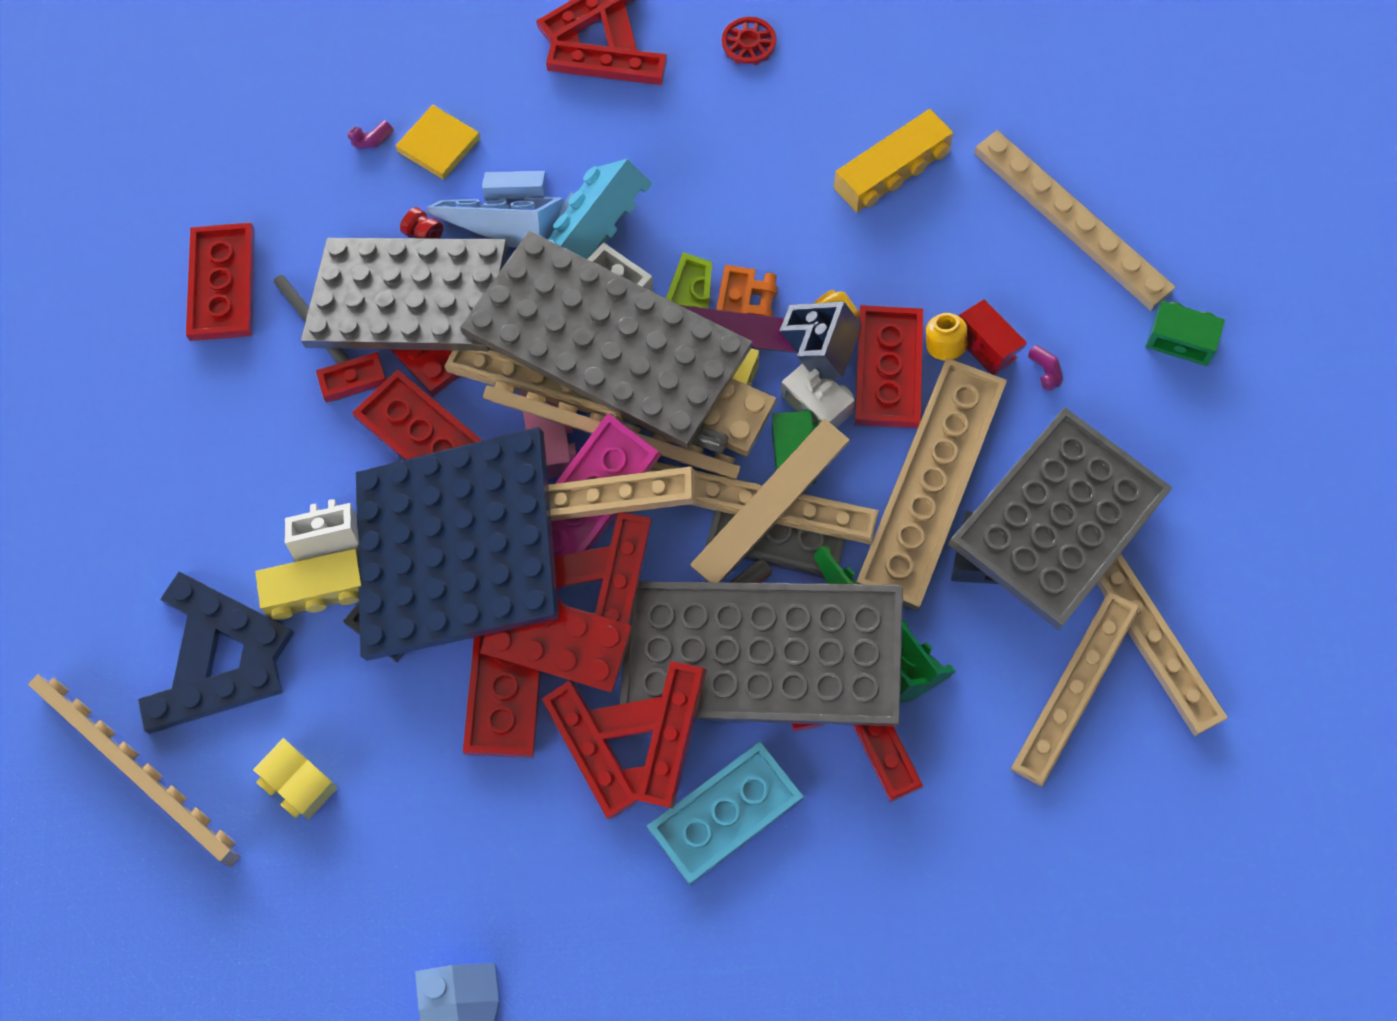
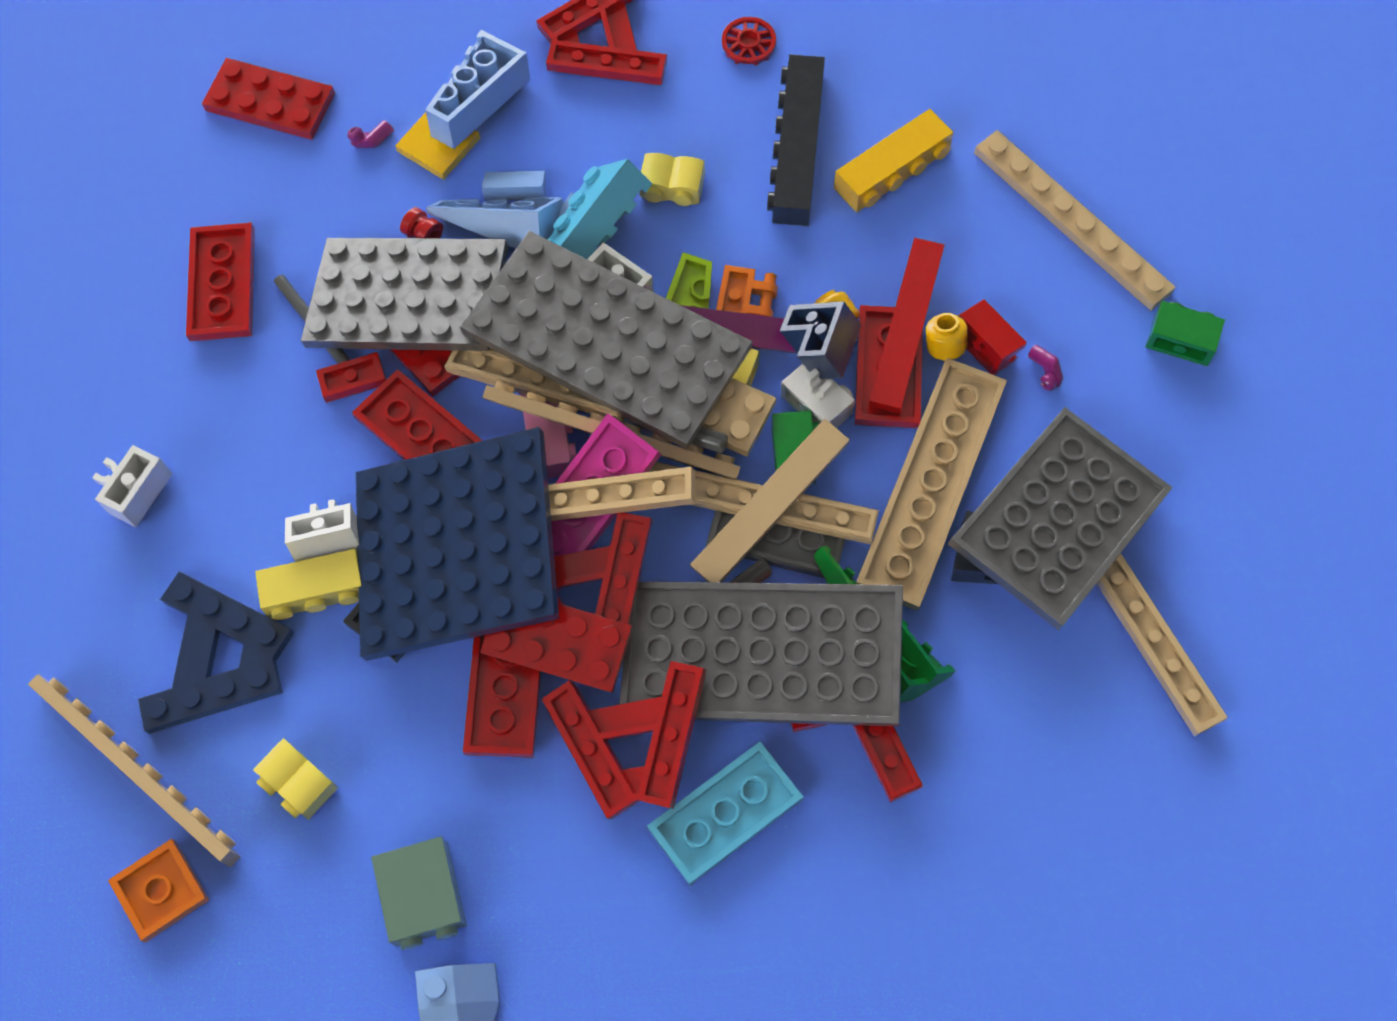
(132, 485): none -> brick
(158, 890): none -> orange plate
(268, 98): none -> red plate
(418, 893): none -> sand green brick
(477, 89): none -> light blue wedge
(673, 178): none -> light yellow brick
(797, 141): none -> black brick
(906, 325): none -> red tile
(1075, 689): tan tile -> none

